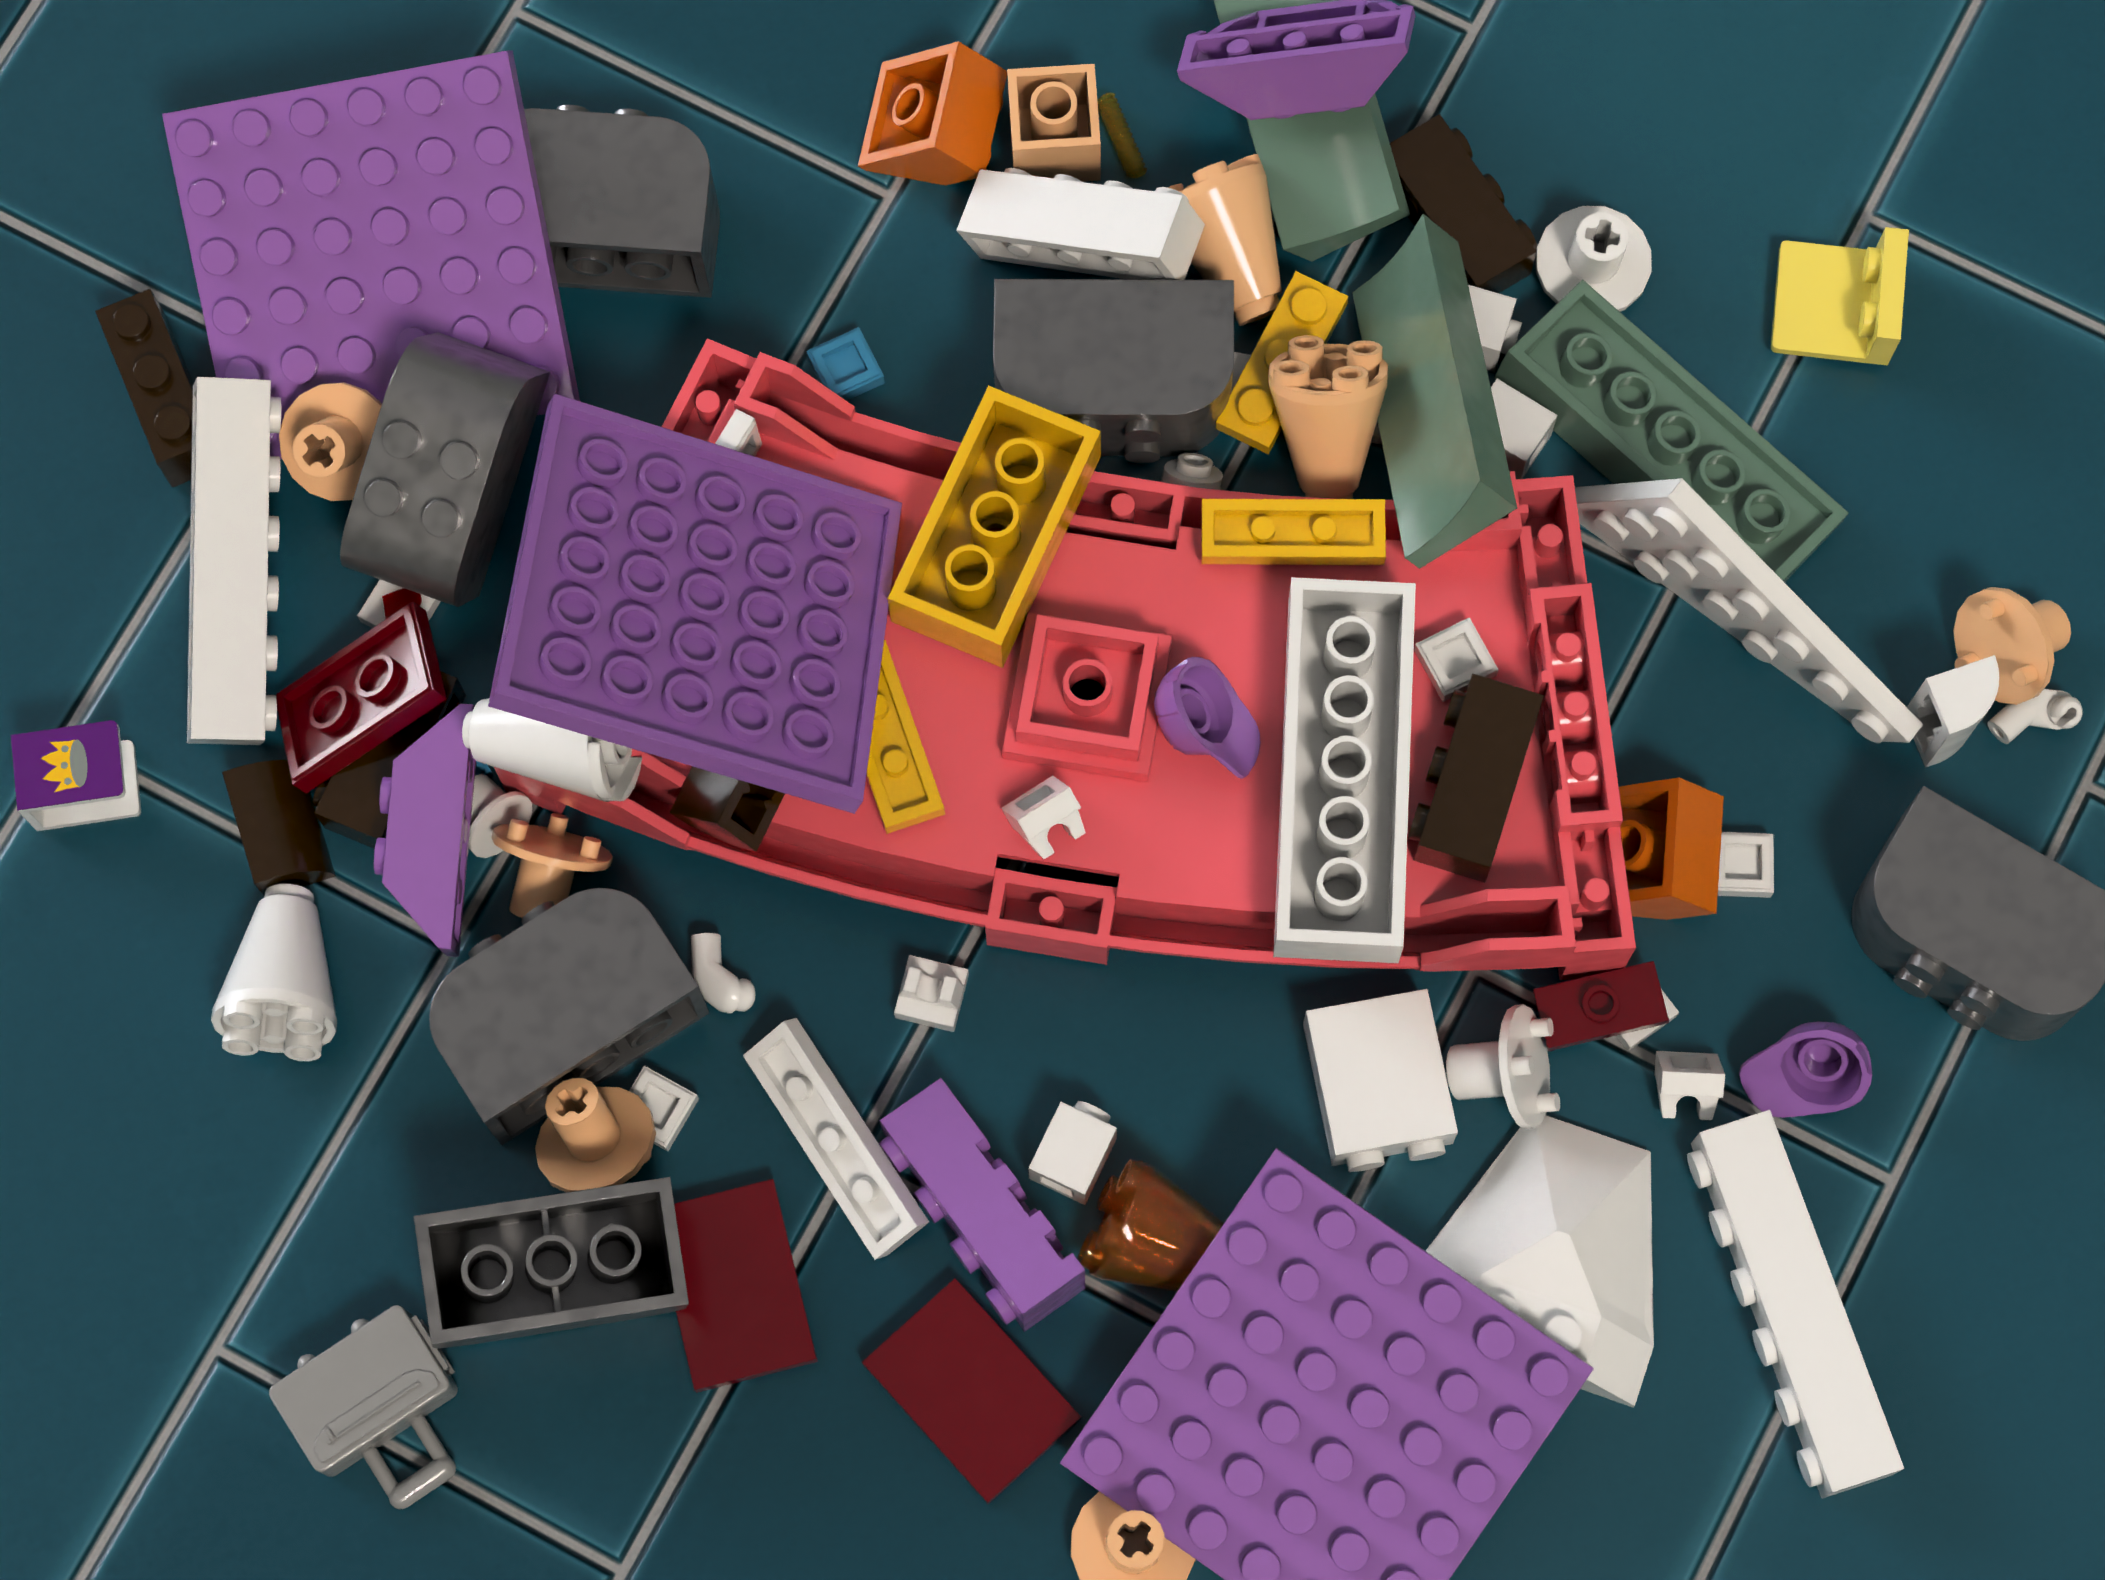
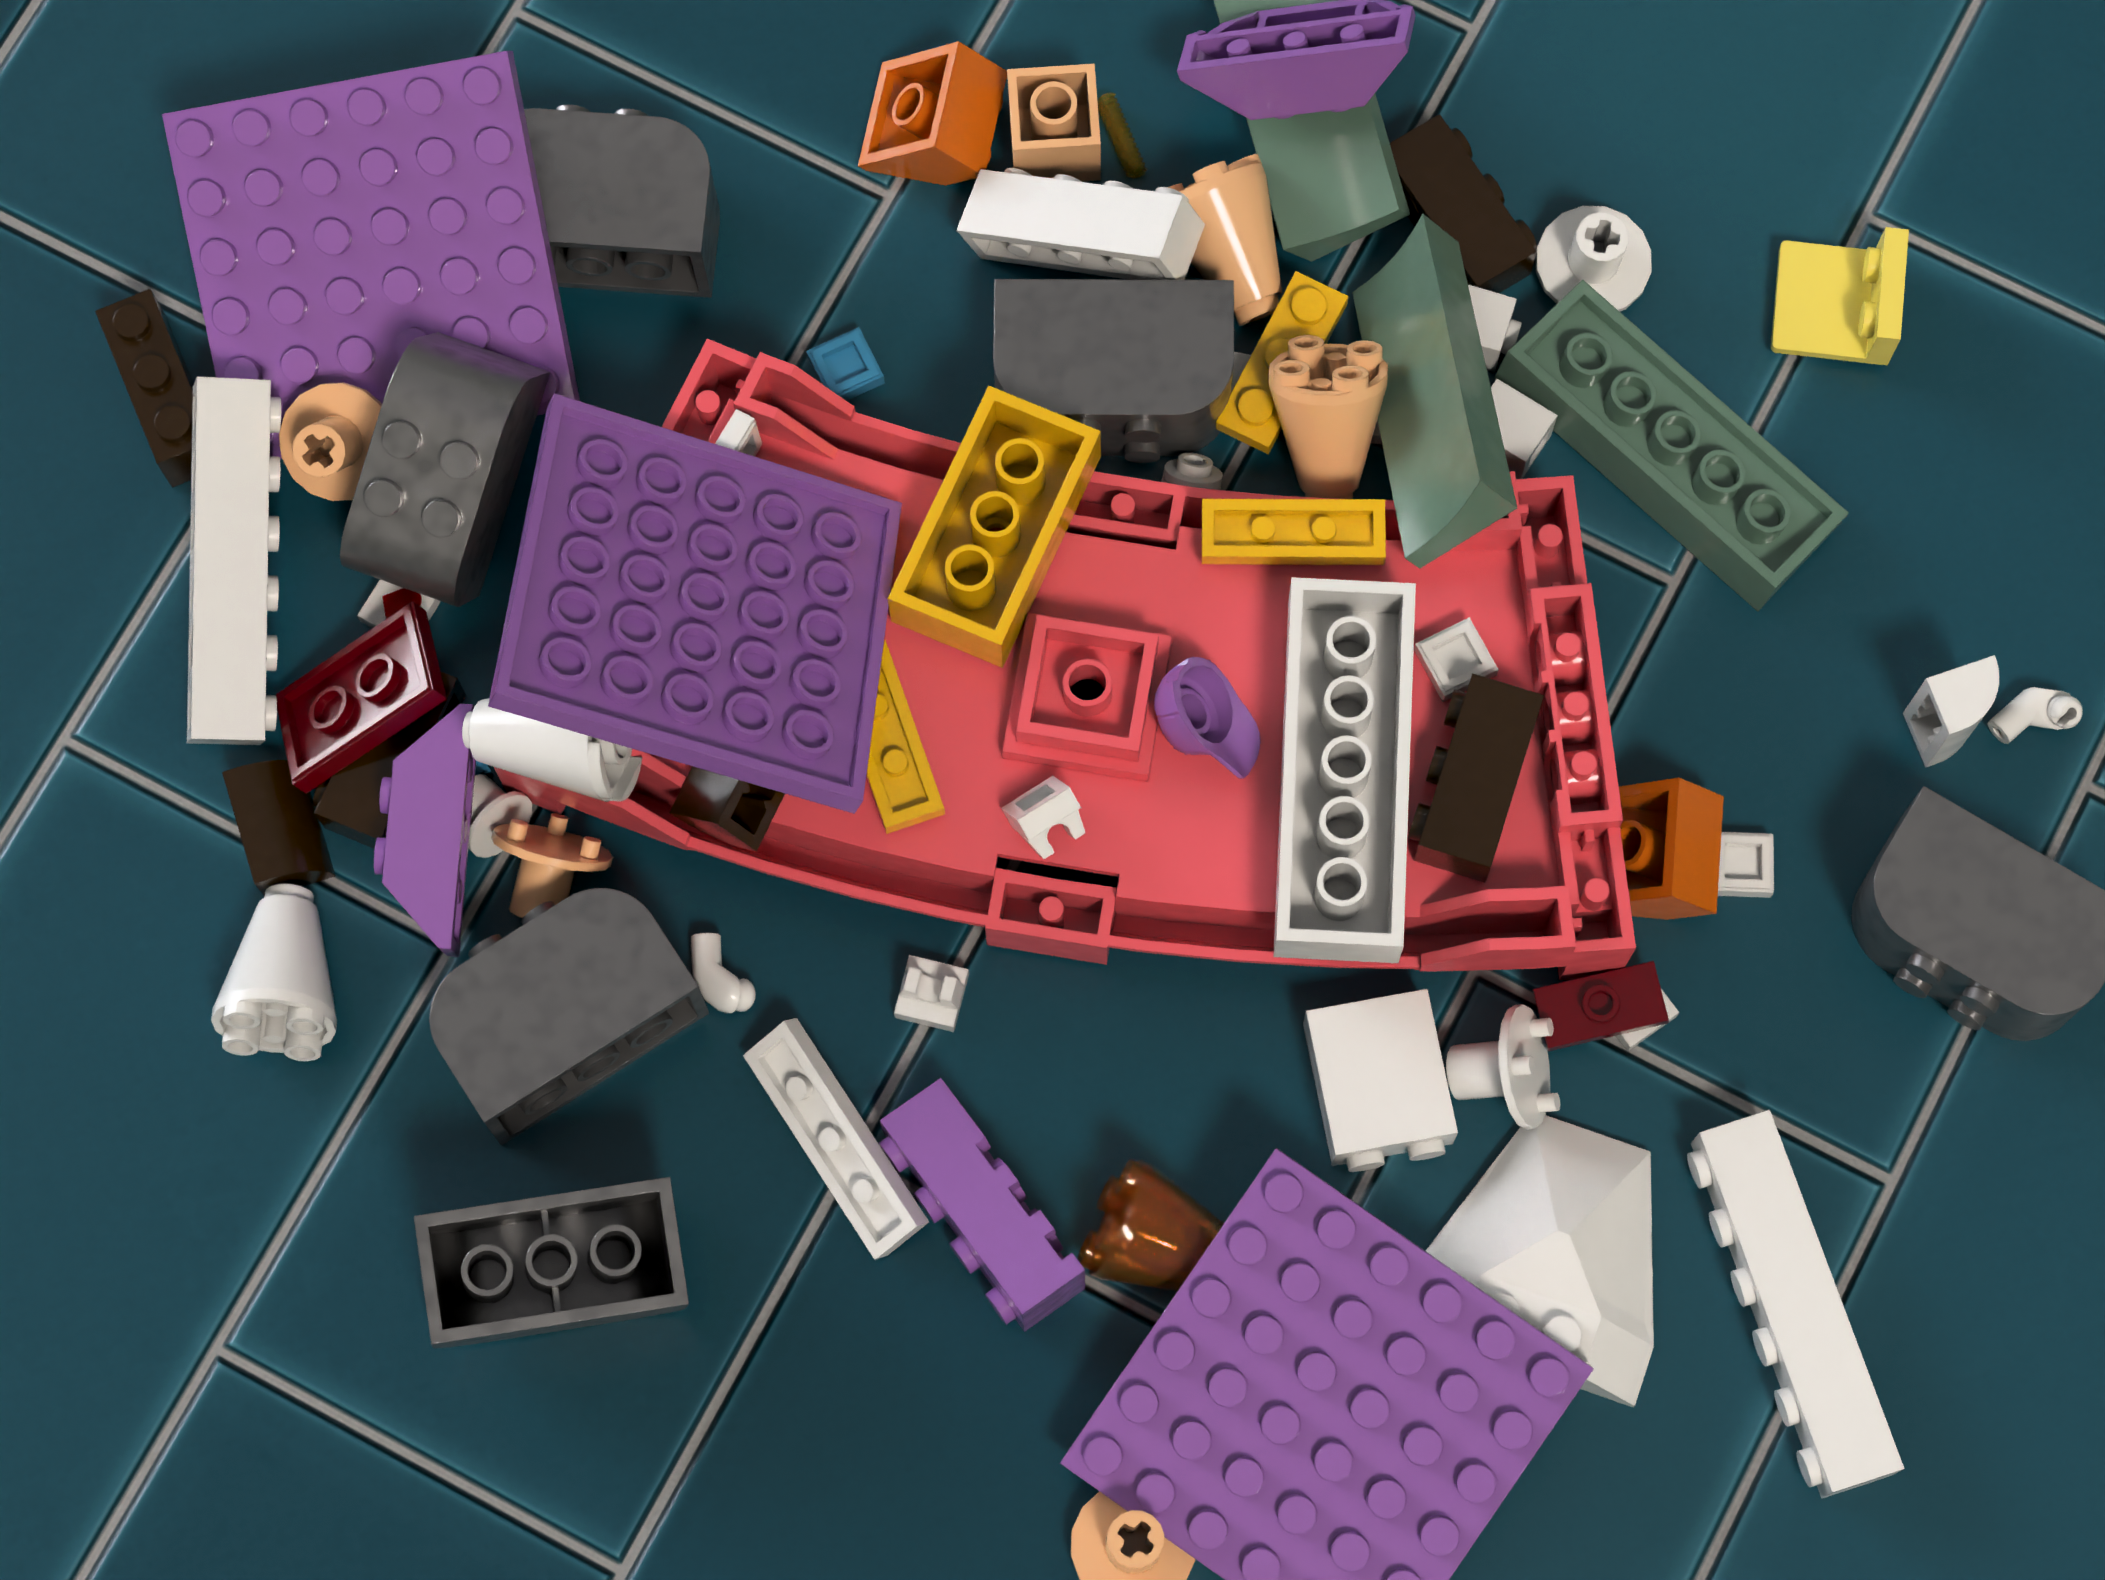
(75, 775): piece -> none
(366, 1395): light grey piece -> none
(593, 1136): light nougat piece -> none
(667, 1102): white tile -> none
(740, 1287): dark red tile -> none
(971, 1391): dark red tile -> none
(1074, 1150): white brick -> none
(1689, 1075): white tile -> none
(1700, 558): white wing -> none
(1809, 1071): medium lavender piece -> none
(2017, 634): light nougat piece -> none

